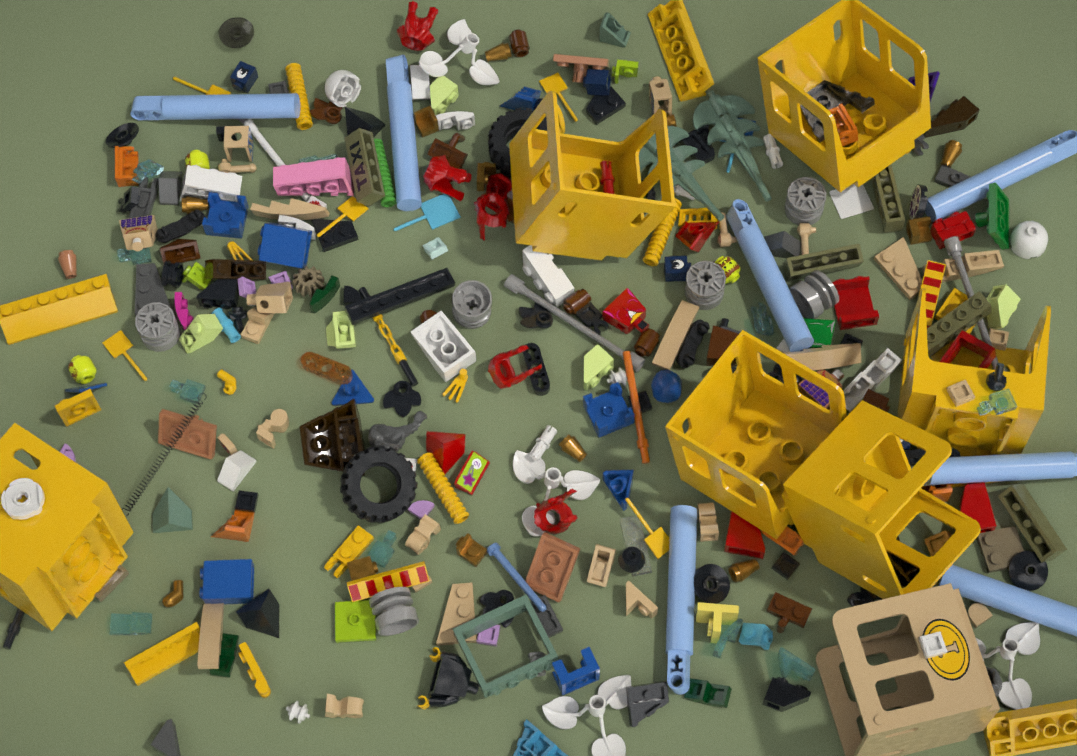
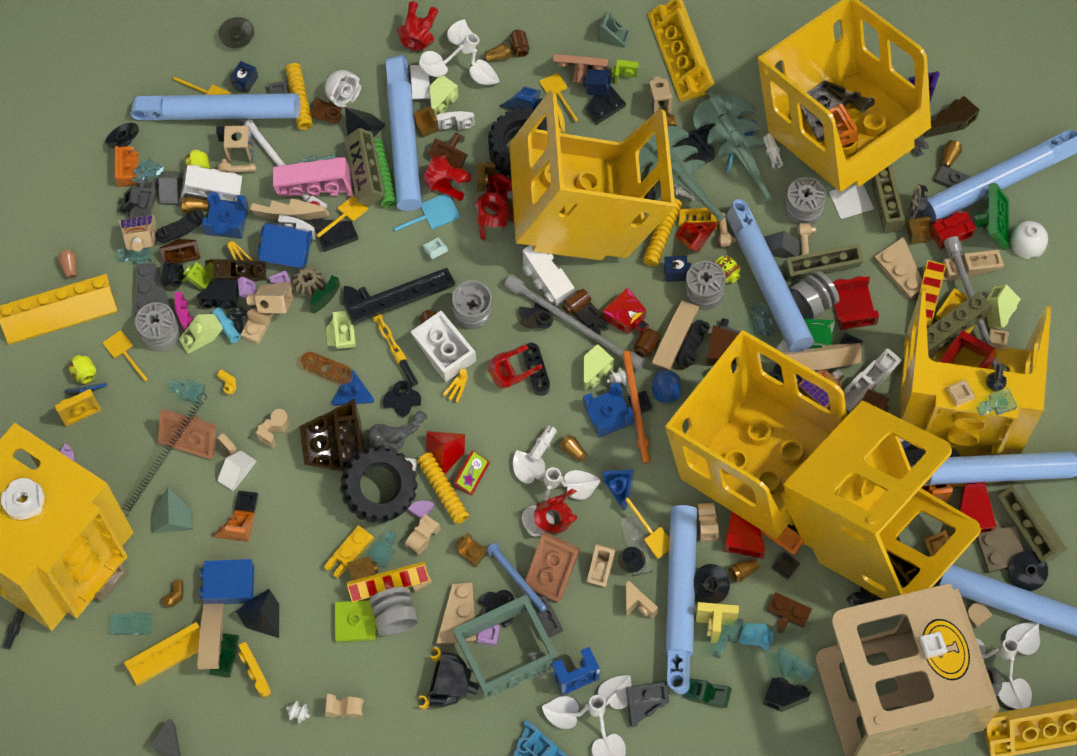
(607, 178): red pin -> none

